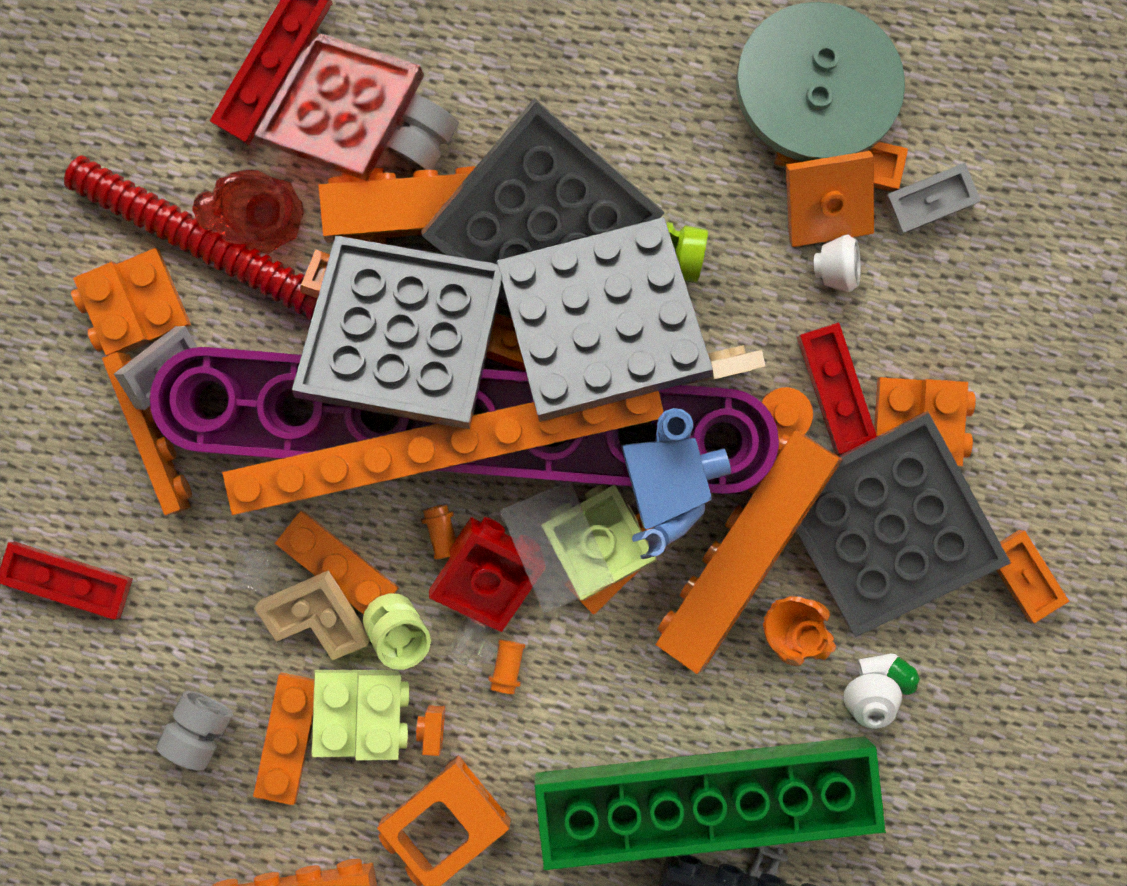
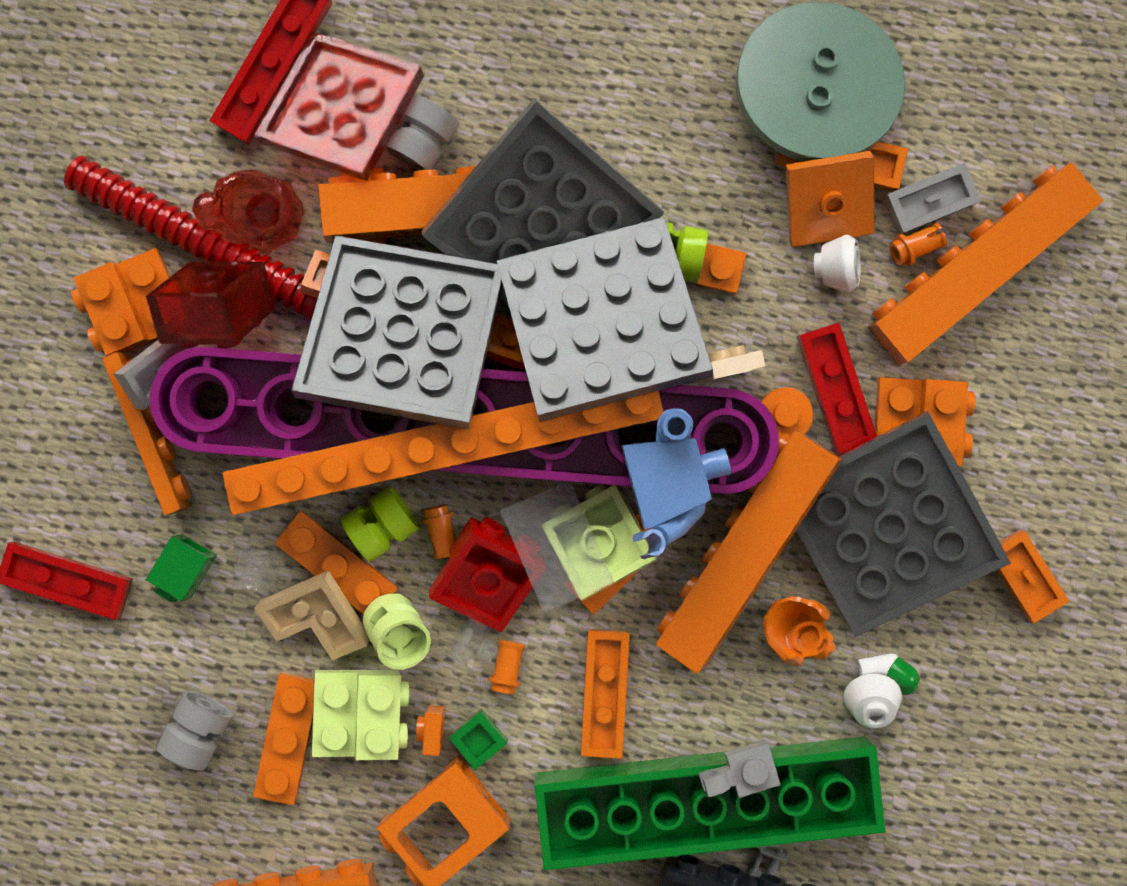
(180, 568): none -> green brick
(211, 303): none -> clear red brick
(376, 526): none -> lime wheel
(478, 739): none -> green plate
(605, 693): none -> orange plate
(721, 269): none -> orange plate
(747, 769): none -> light grey plate
(907, 248): none -> orange pin
(985, 263): none -> orange brick

